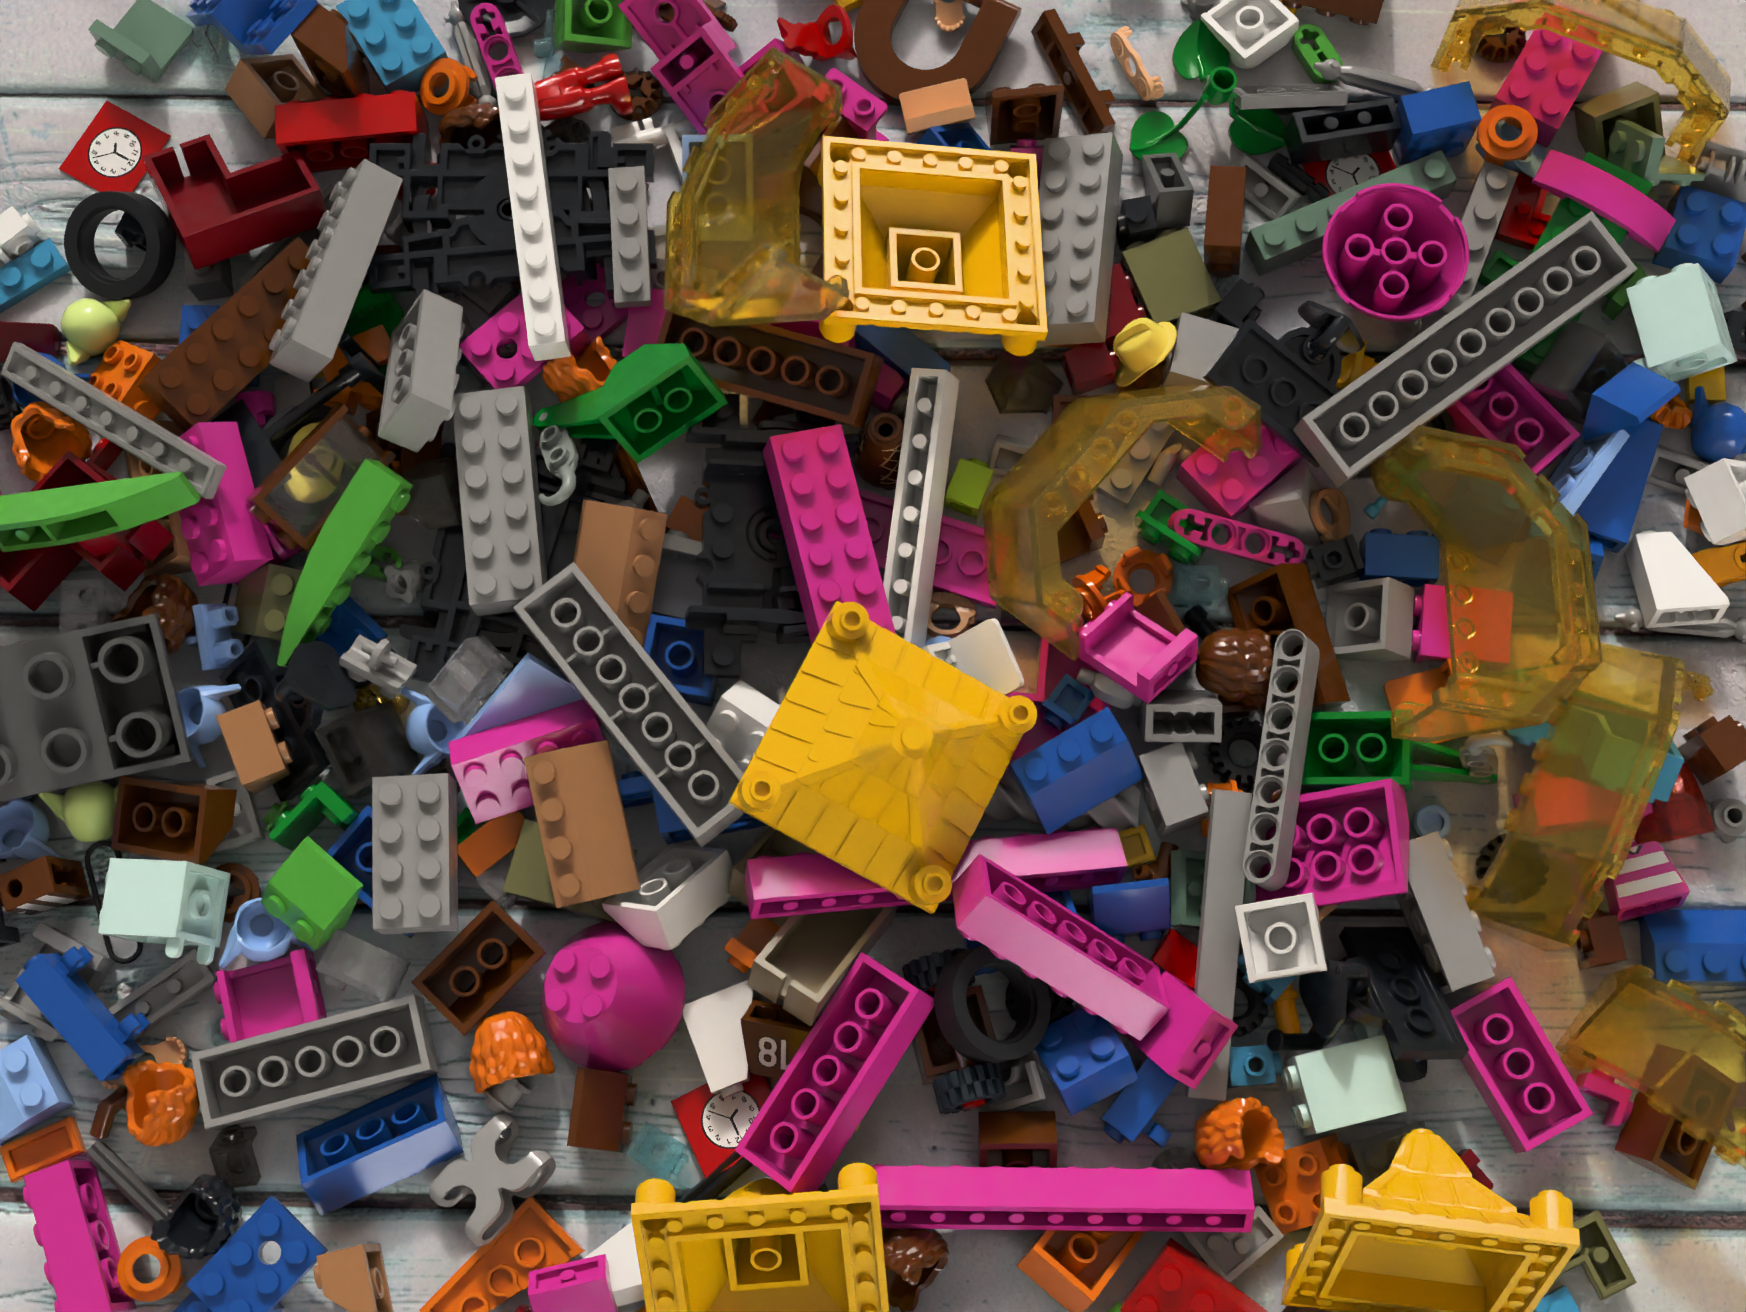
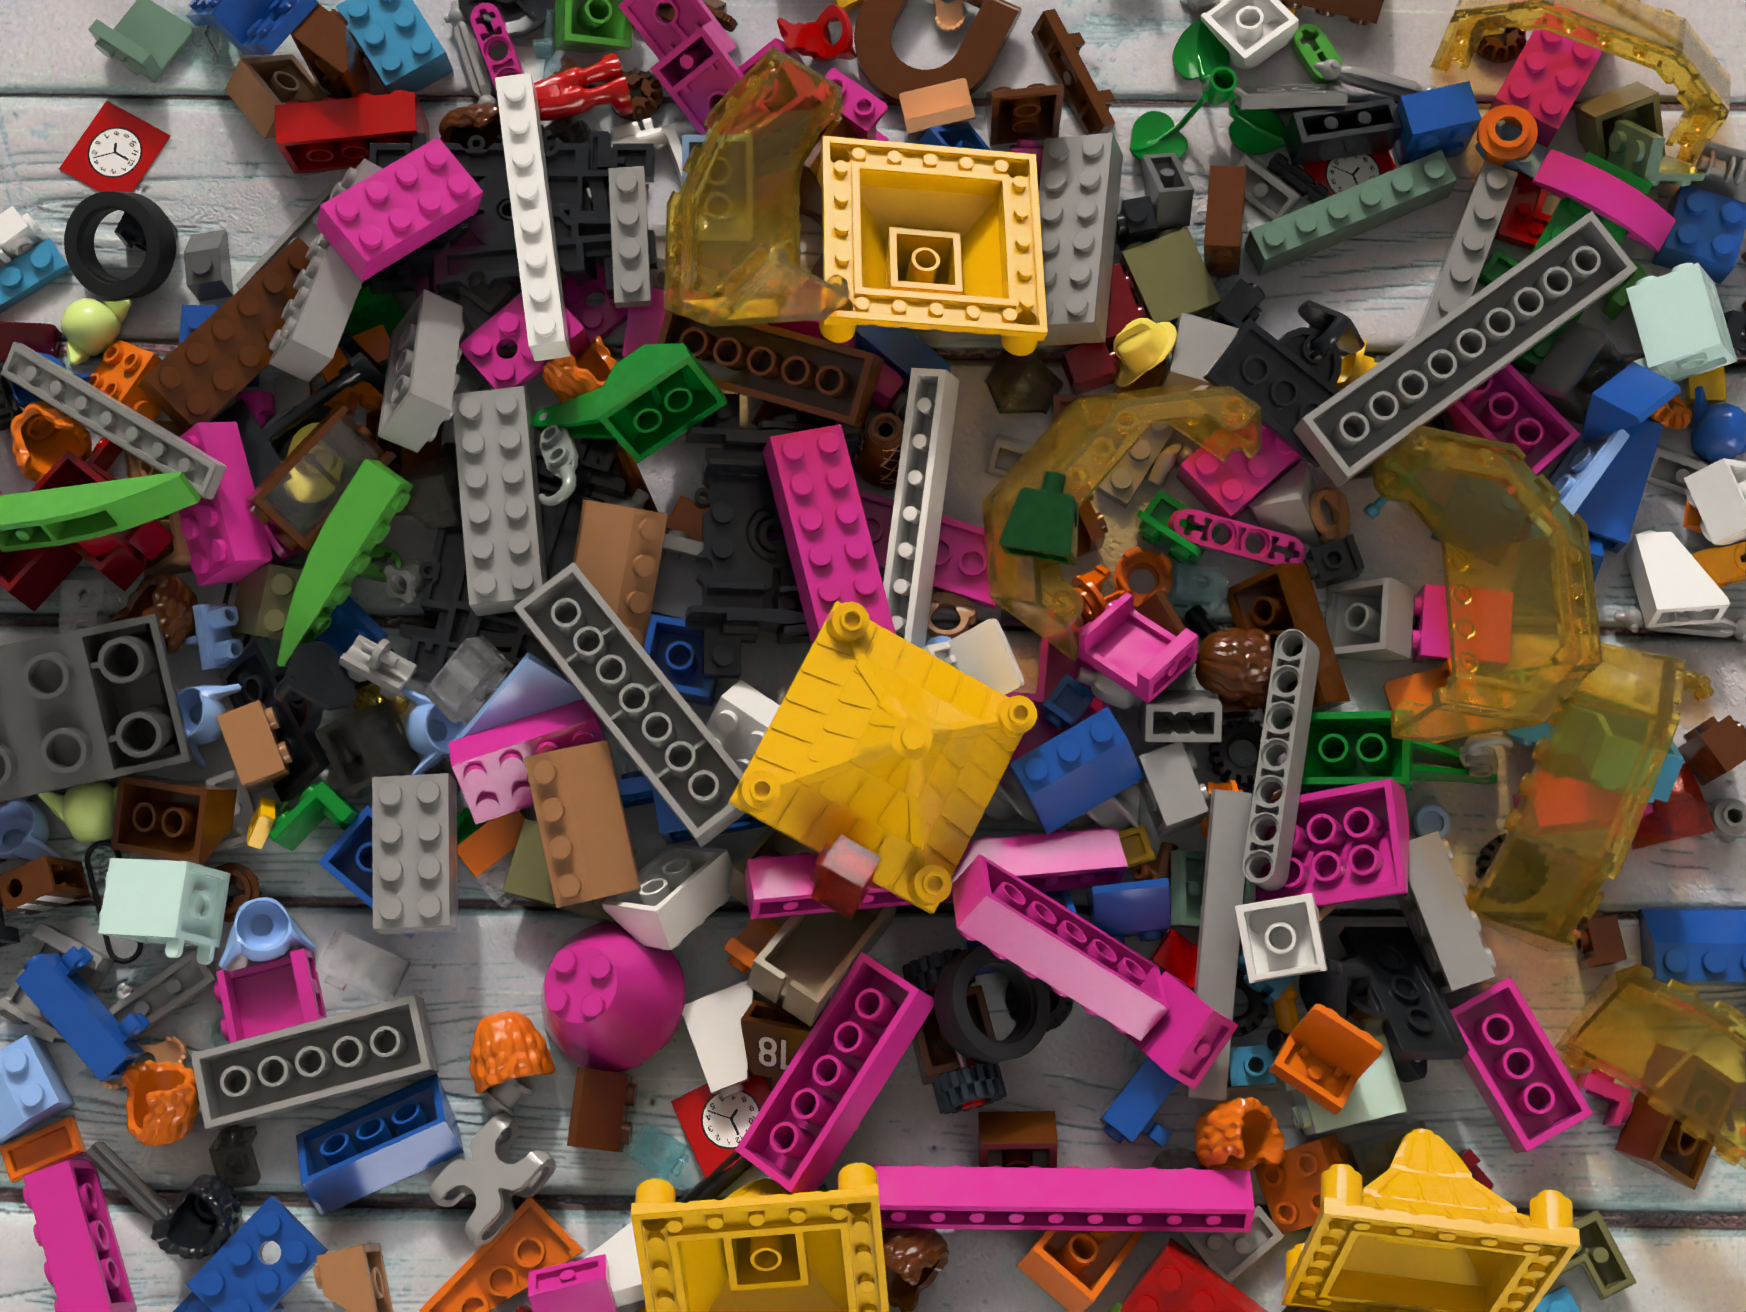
(106, 1113): reddish brown arm -> none
(166, 1283): orange piece -> none
(236, 211): dark red piece -> none
(261, 823): none -> yellow tile
(312, 894): bright green slope -> none
(399, 209): none -> dark pink brick
(459, 84): orange piece -> none
(479, 967): reddish brown slope -> none
(844, 875): none -> clear red brick
(969, 487): lime brick -> none
(1021, 1084): light grey slope -> none
(1043, 523): none -> dark green torso
(1084, 1060): blue brick -> none
(1147, 87): light nougat piece -> none
(1325, 1057): none -> orange bracket
(1395, 252): dark pink cone -> none
(1403, 557): blue brick -> none
(1645, 883): dark pink torso -> none

